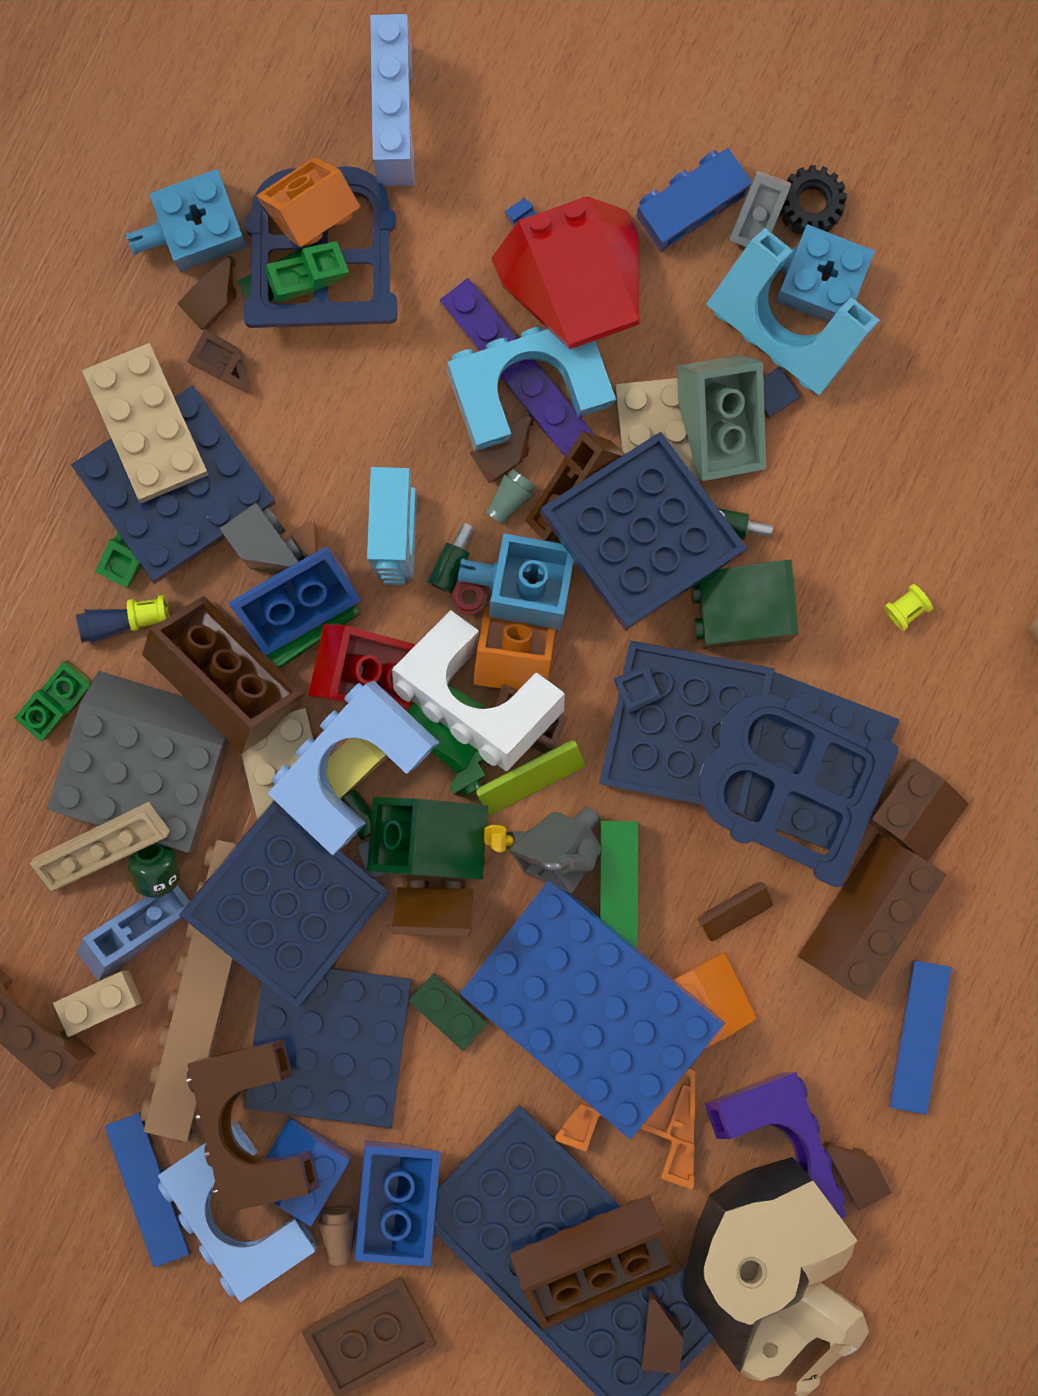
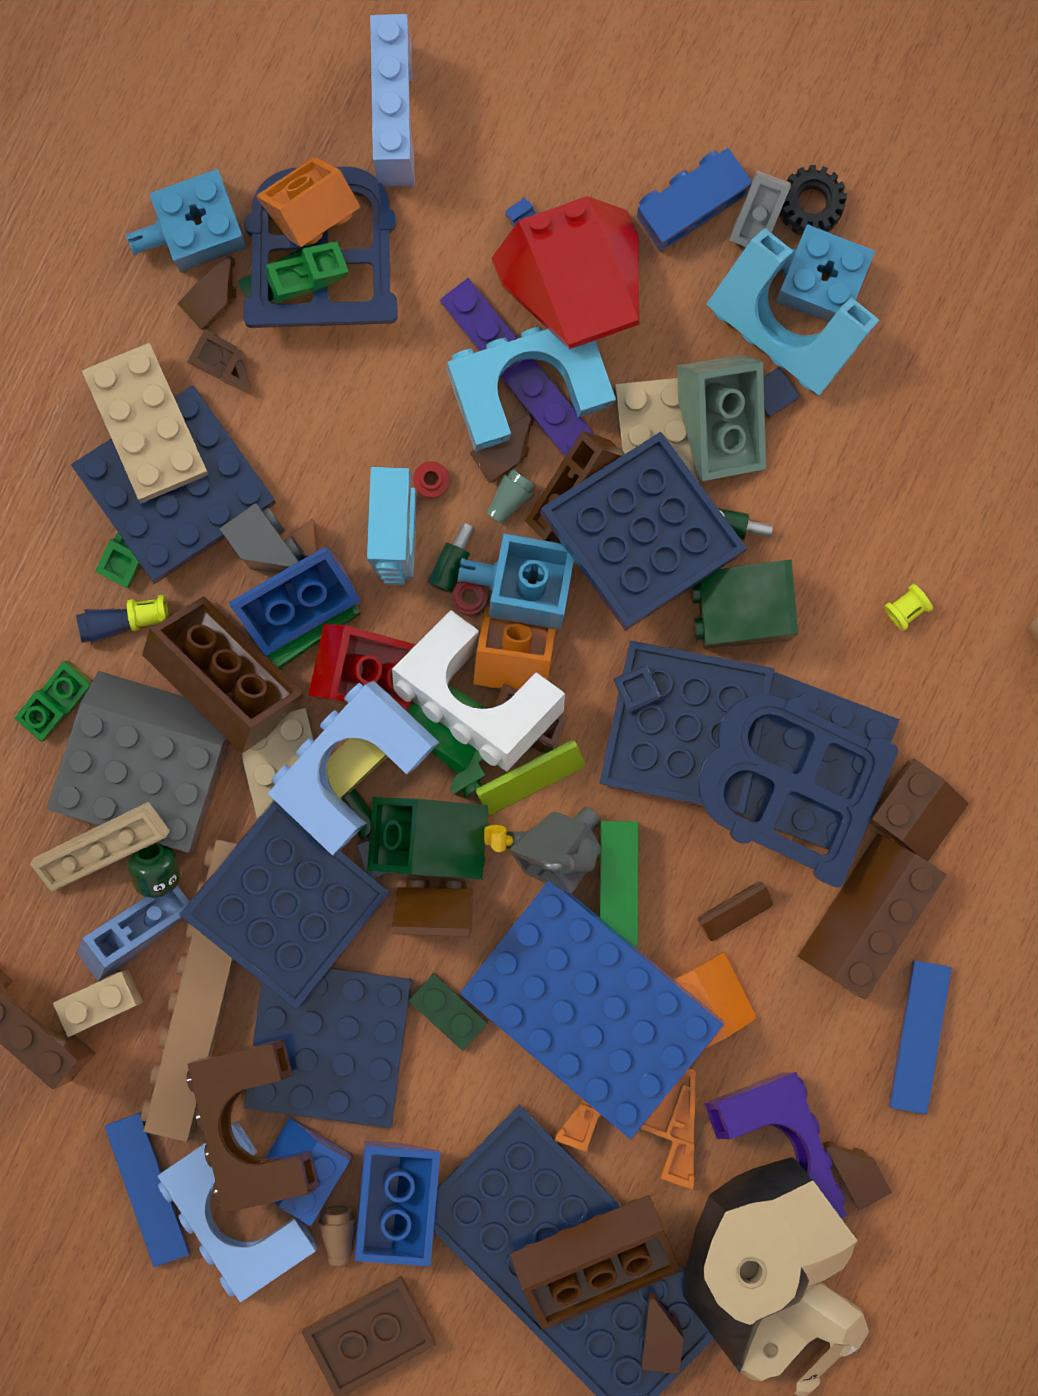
(431, 491): none -> red plate

